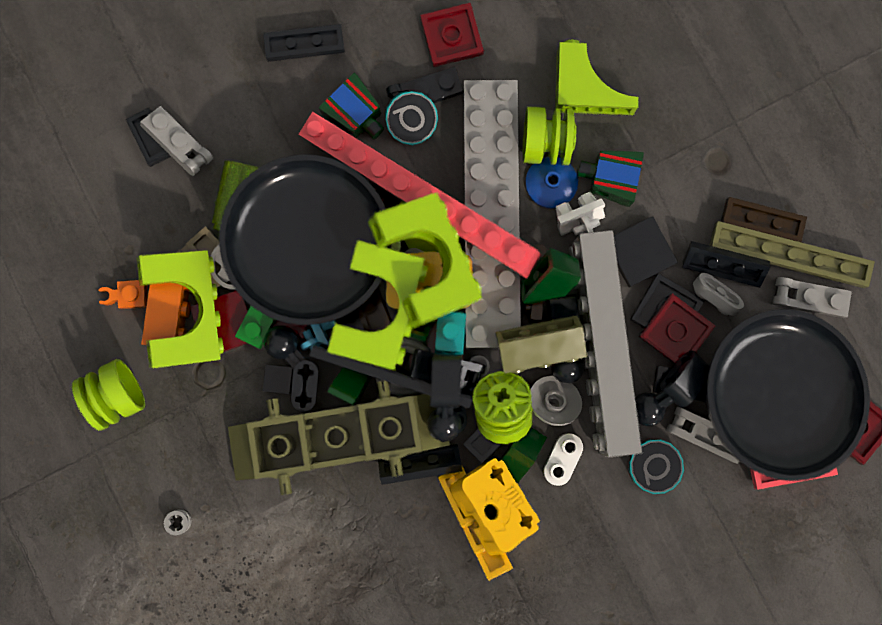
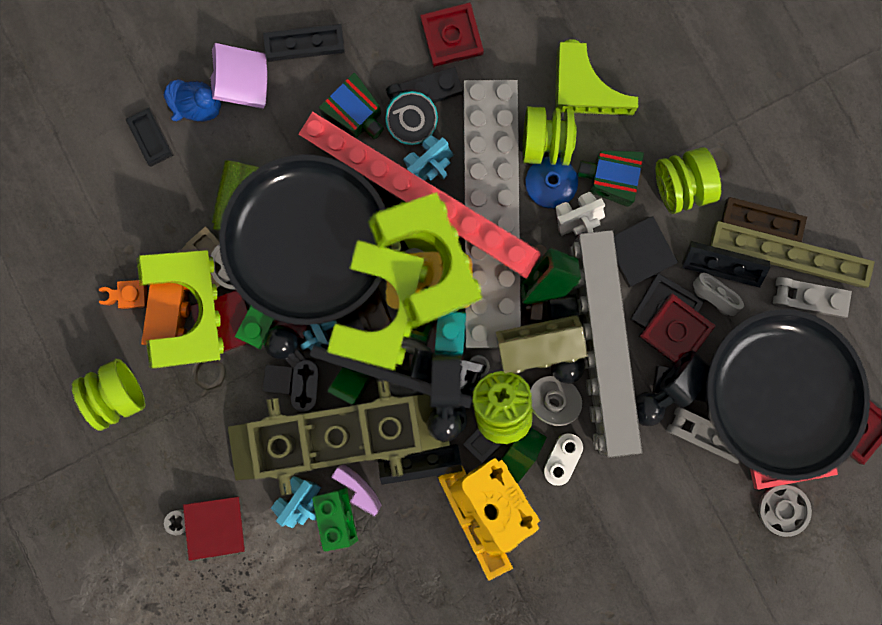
(175, 140): light grey plate -> none
(191, 101): none -> blue hair
(213, 528): none -> dark red tile
(239, 76): none -> lavender slope
(300, 505): none -> medium azure hips
(335, 520): none -> green bracket
(364, 496): none -> lavender slope
(432, 161): none -> medium azure hips
(657, 467): black tile -> none
(688, 180): none -> lime wheel
(784, 510): none -> light grey wheel

